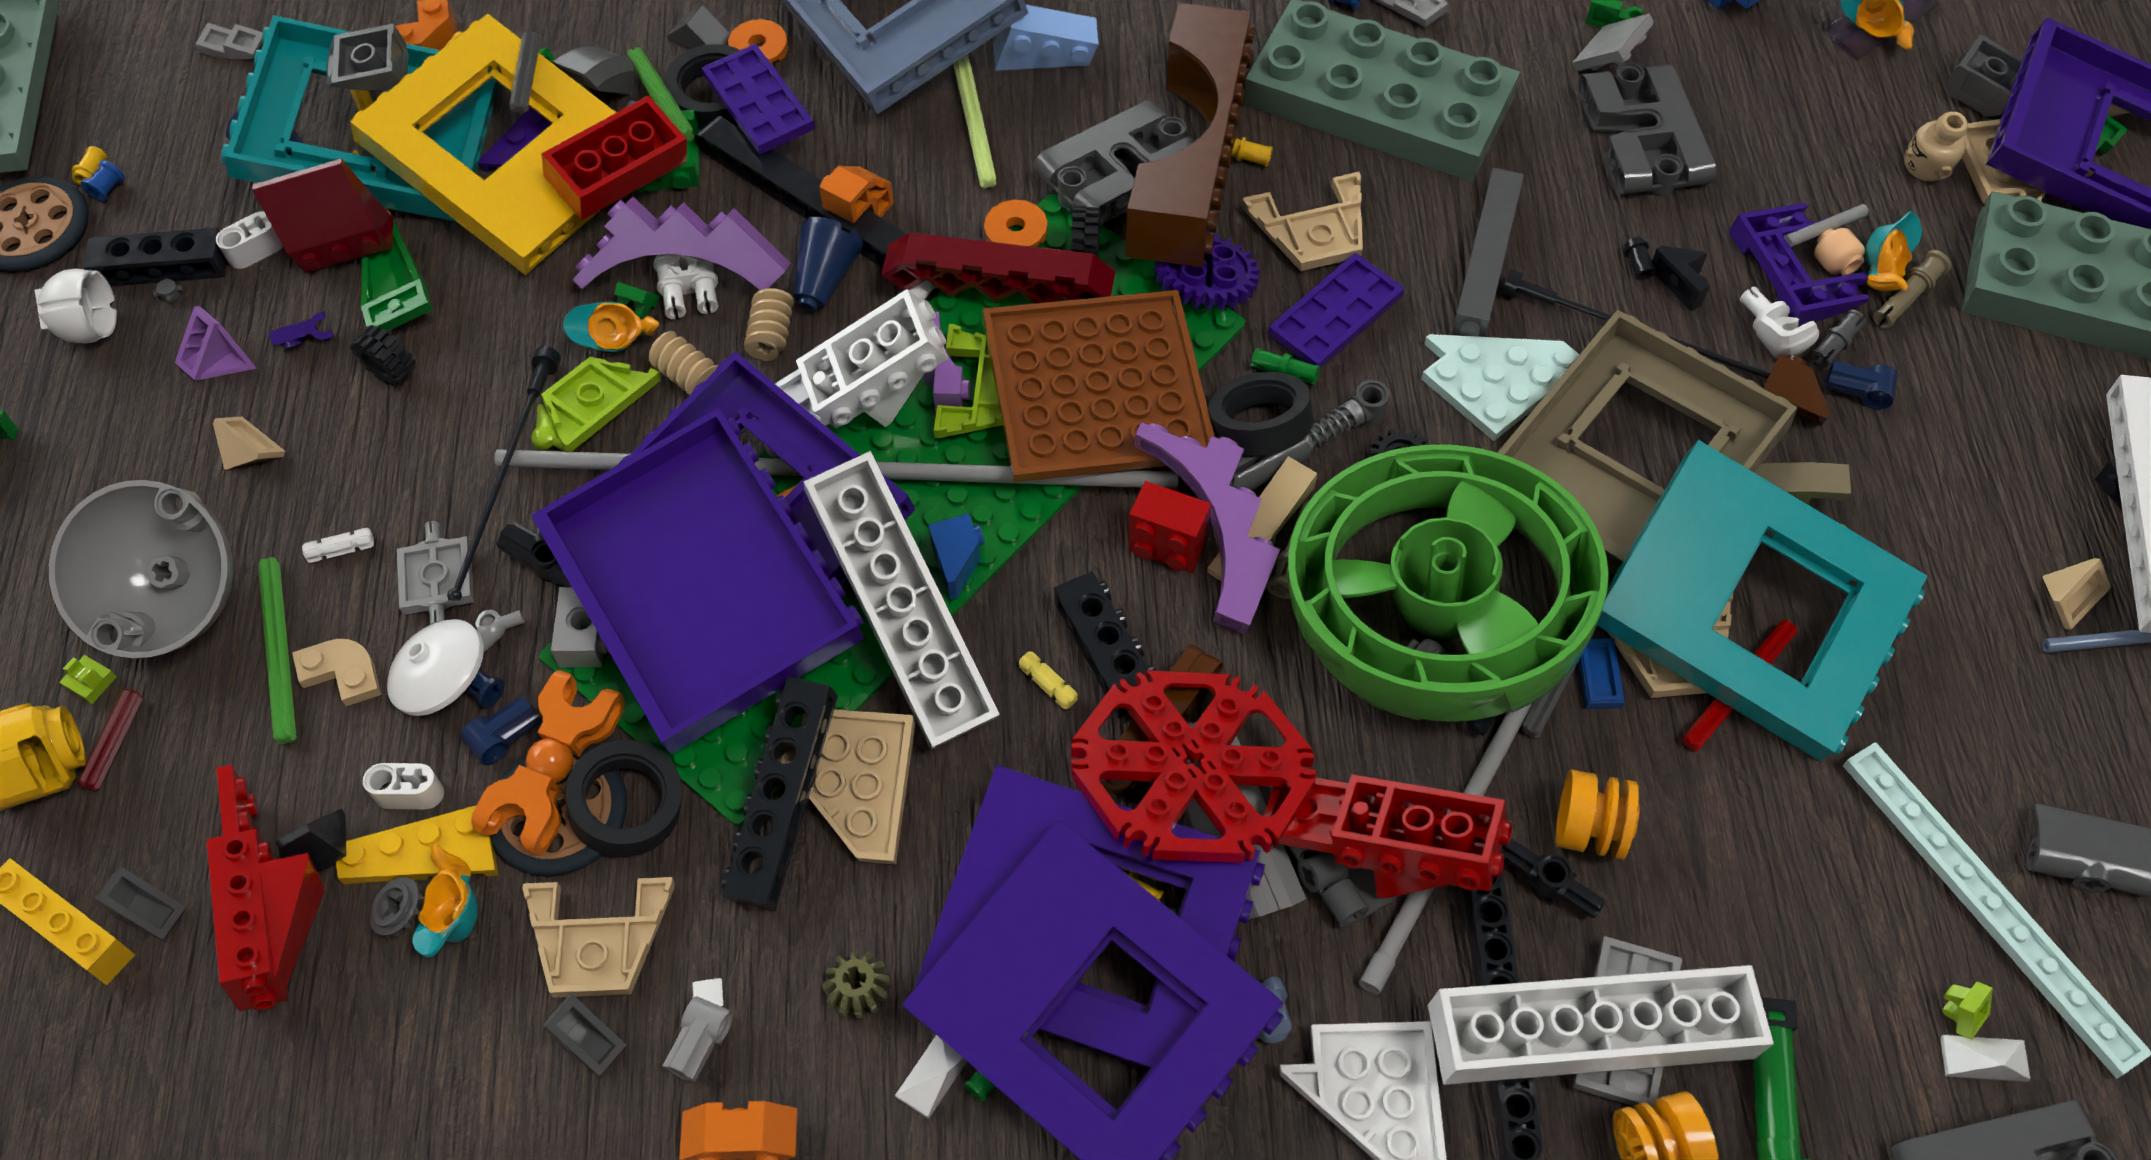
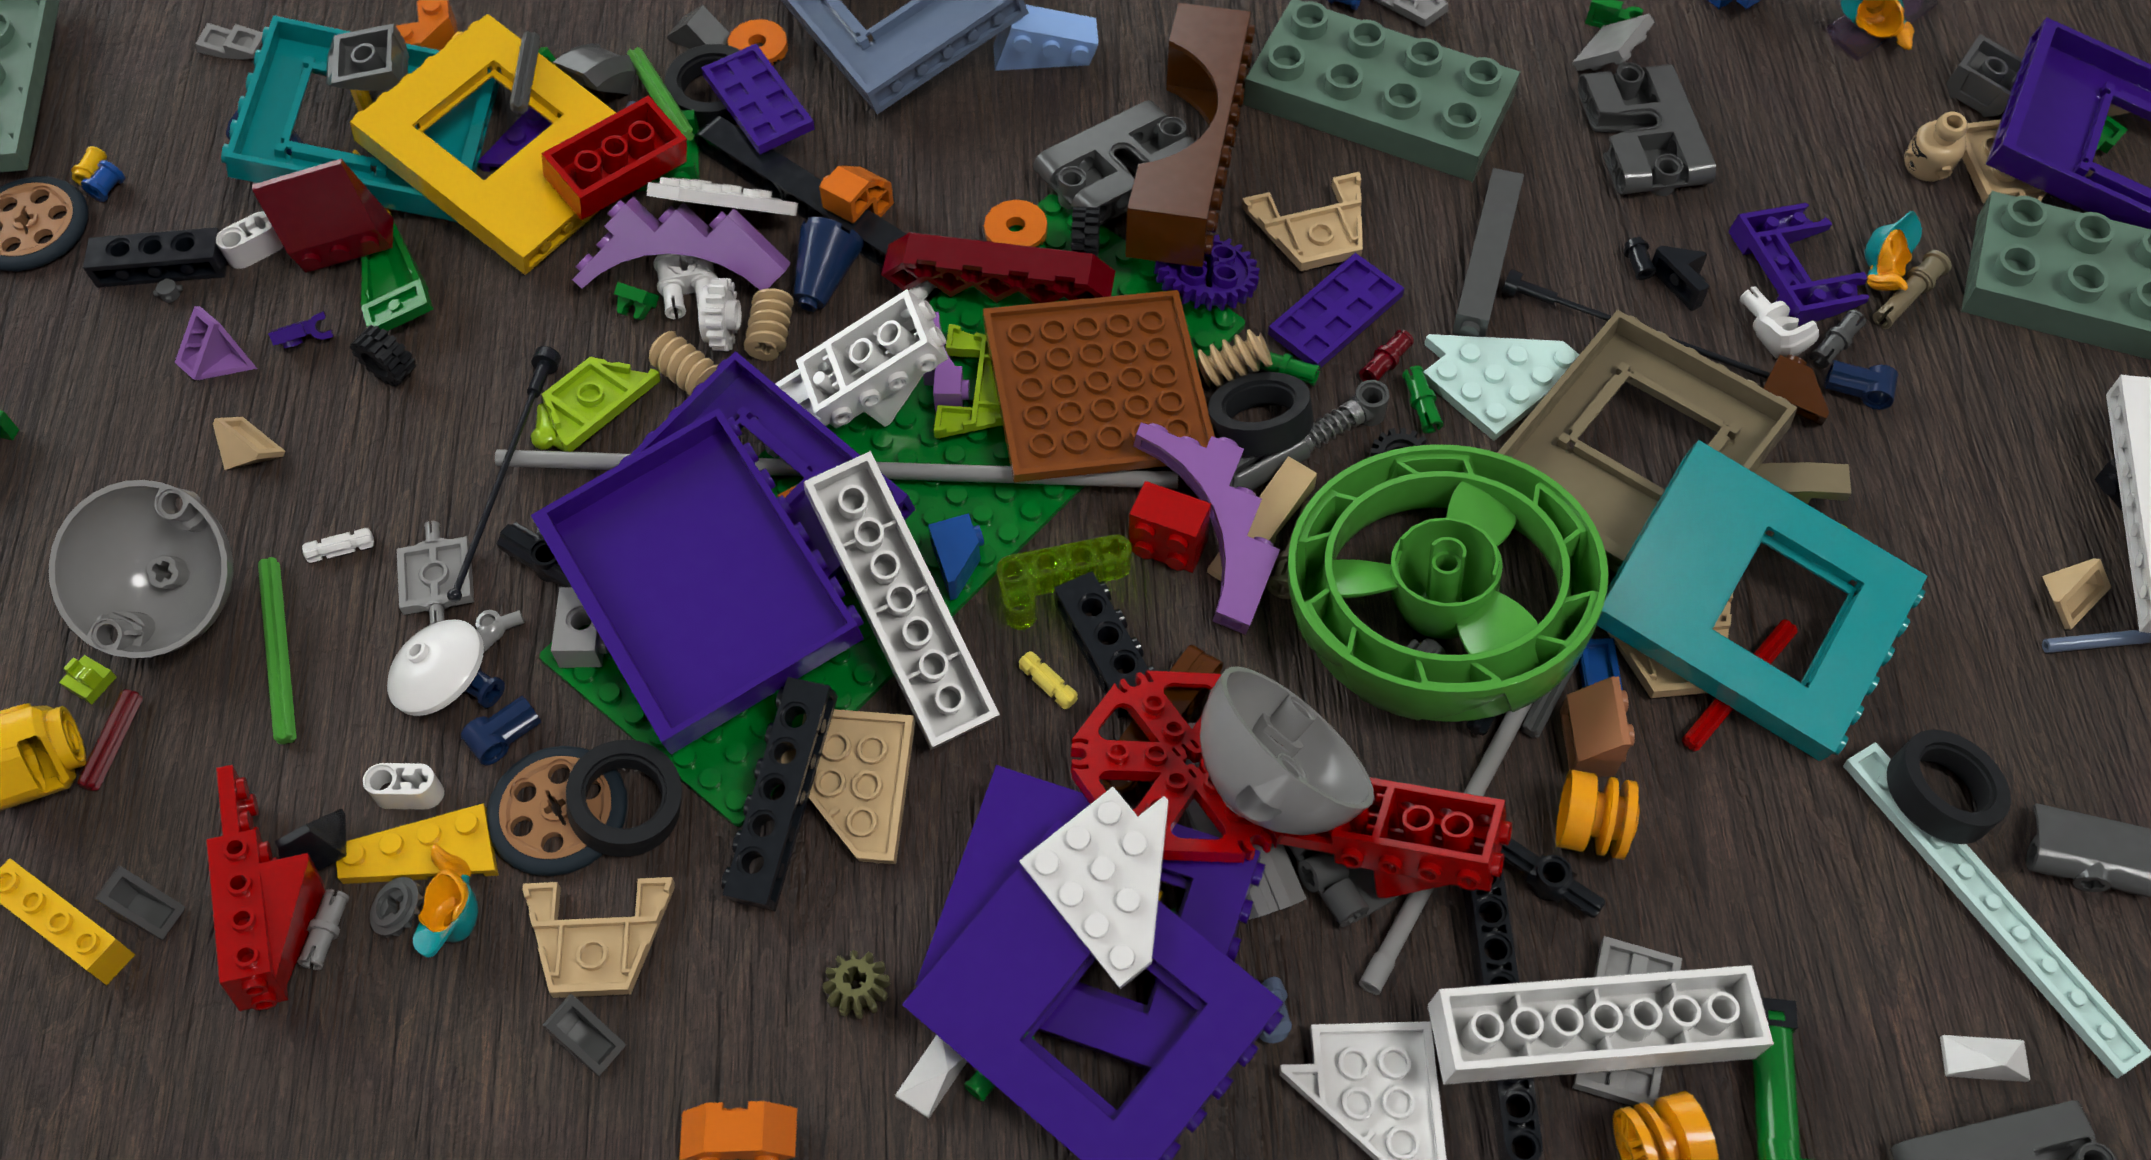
(77, 306): white piece -> none
(323, 929): none -> light grey pin
(339, 660): tan plate -> none
(533, 788): orange piece -> none
(606, 326): light orange hair -> none
(701, 1028): light grey piece -> none
(709, 990): white sticker -> none
(719, 195): none -> white wing
(719, 314): none -> white gear
(975, 123): yellowish green axle -> none
(1106, 880): none -> white wing
(1114, 564): none -> clear neon green beam
(1234, 358): none -> tan piece
(1251, 151): yellow pin -> none
(1287, 787): none -> light grey piece
(1387, 356): none -> dark red pin
(1422, 399): none -> green pin
(1597, 728): none -> nougat slope
(1830, 223): light grey bar -> none
(1839, 251): light nougat head -> none
(1926, 808): none -> black tyre
(1968, 1007): lime tile -> none

